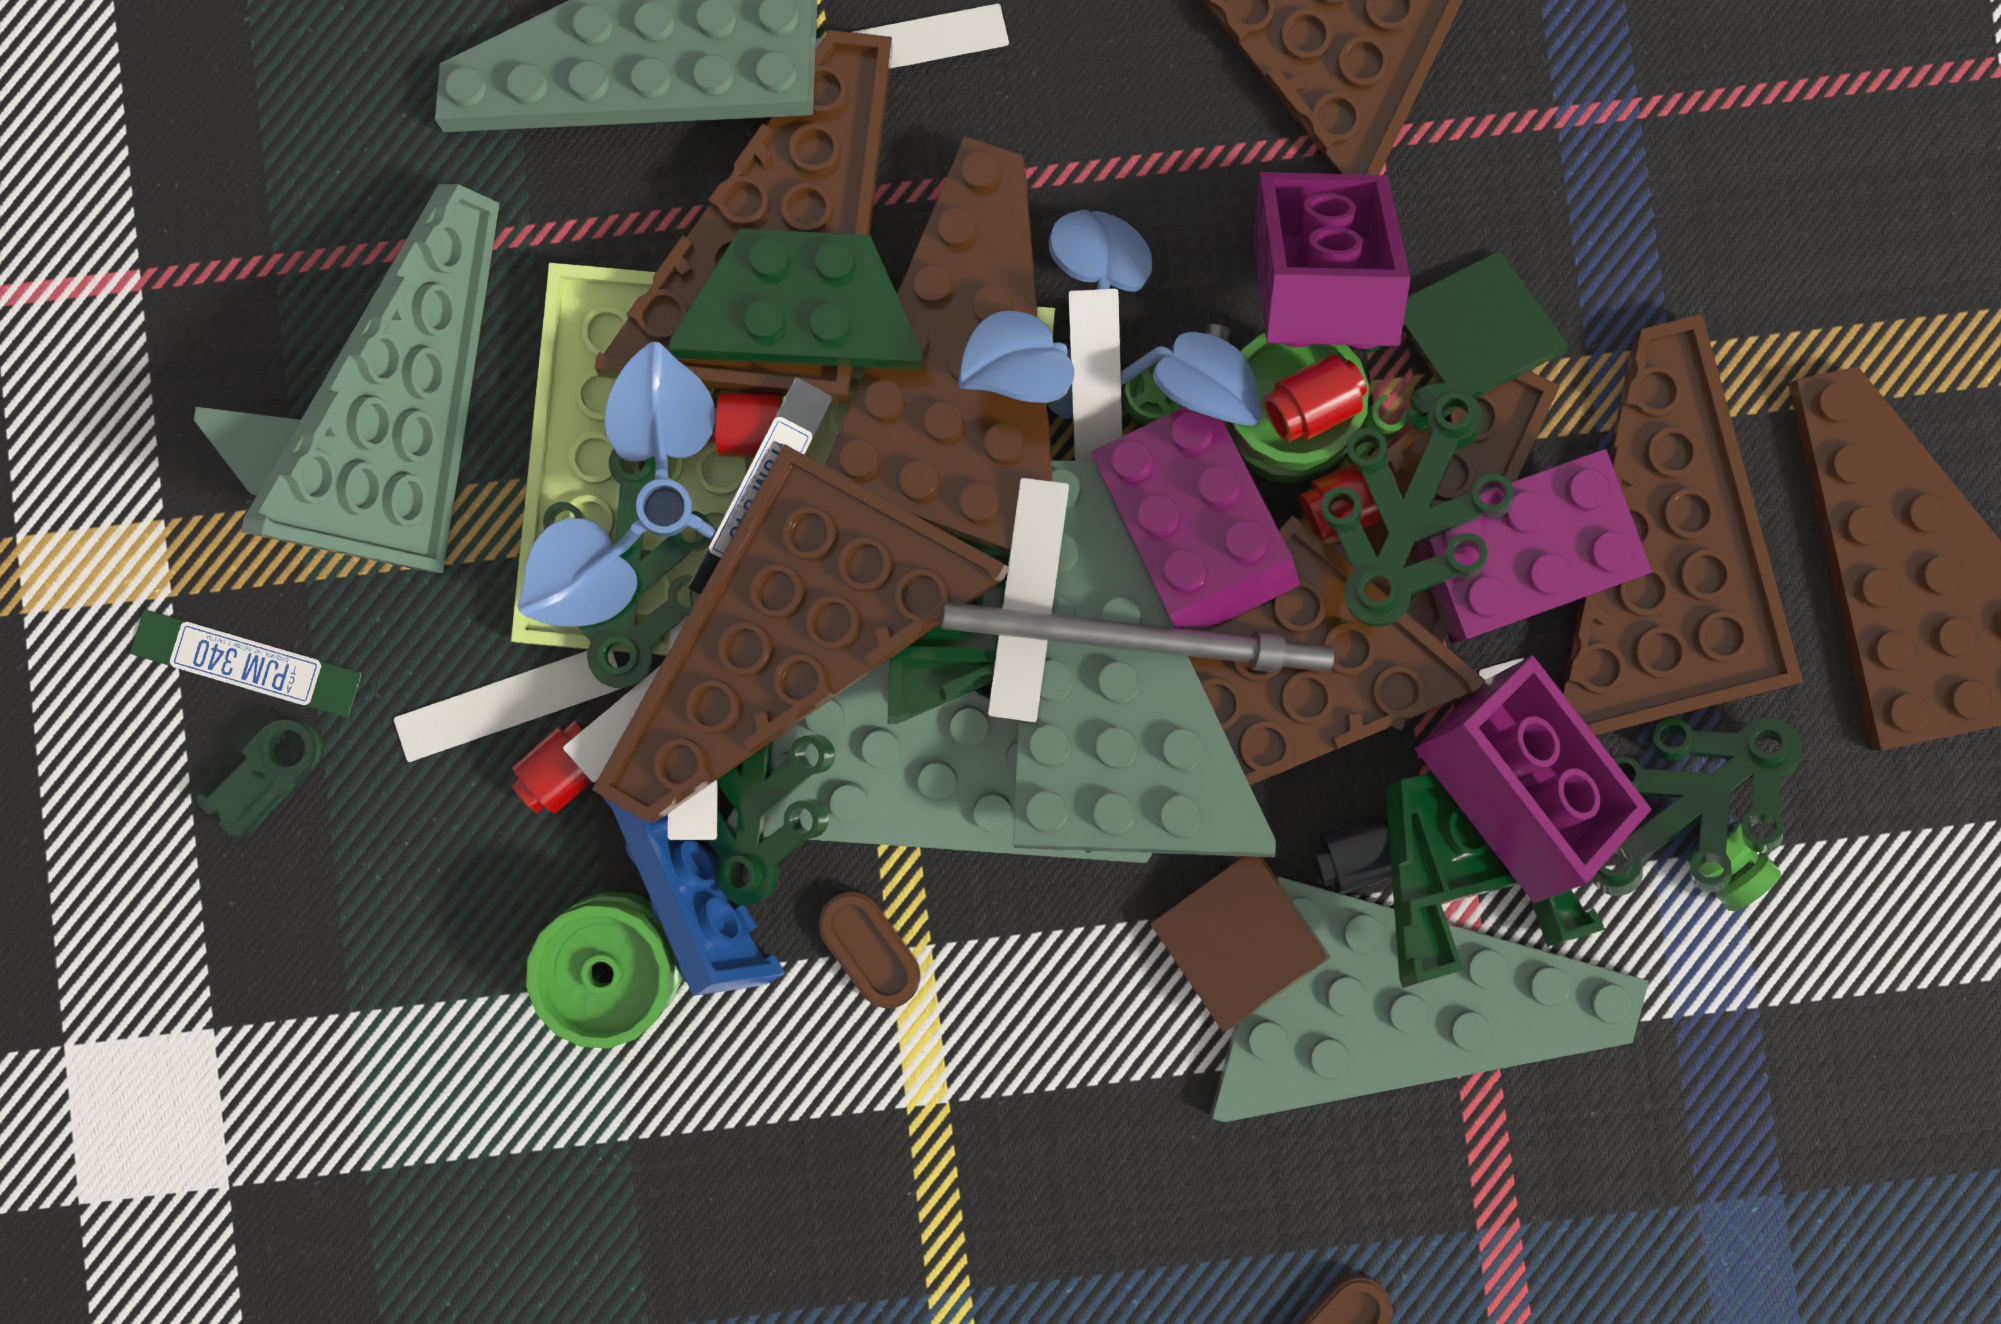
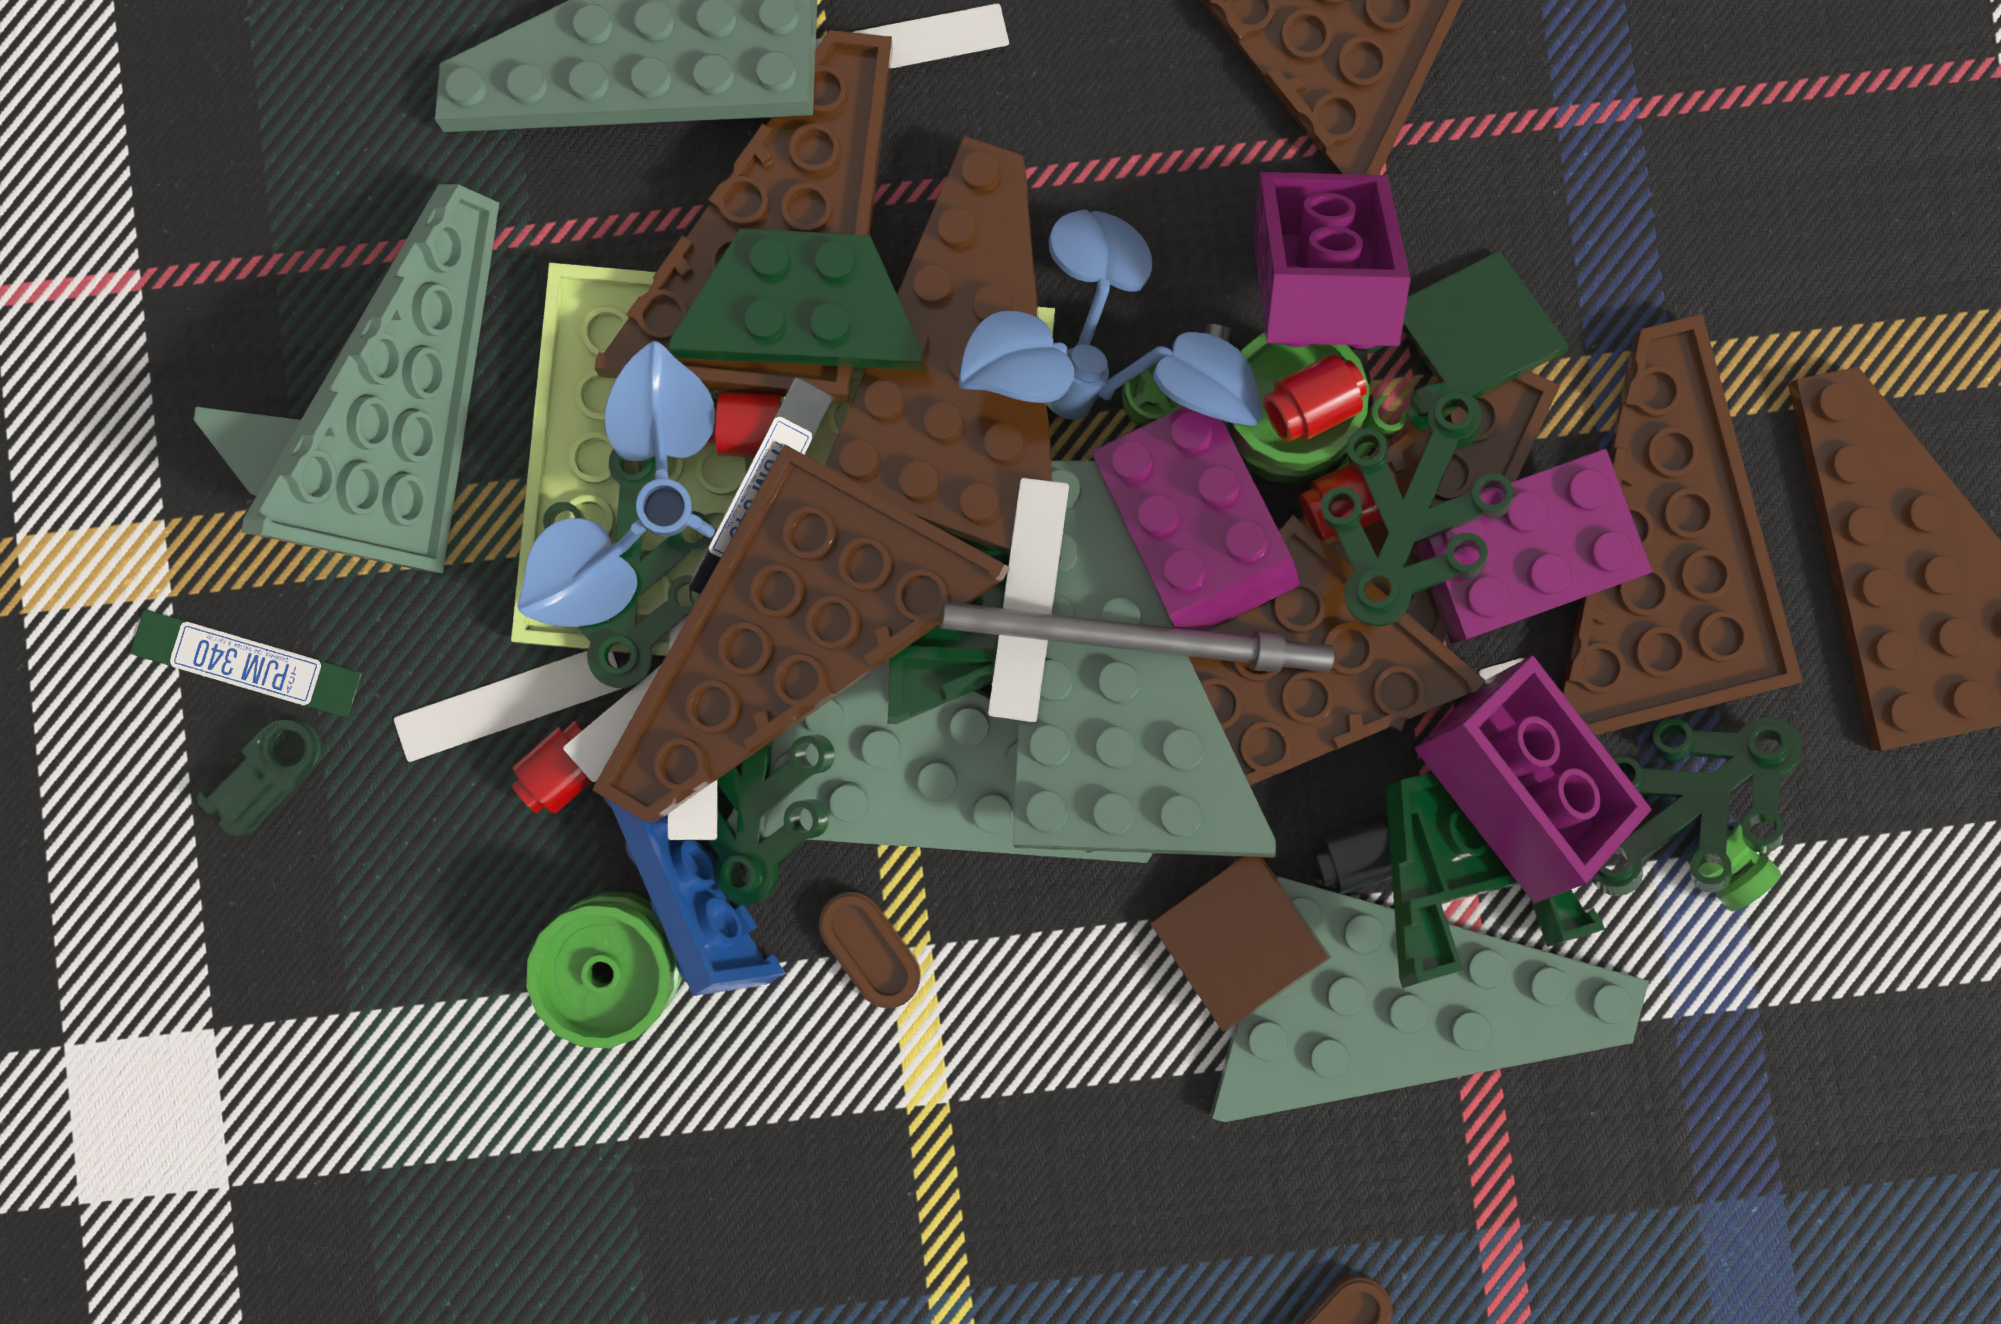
(1096, 369): white sticker -> none

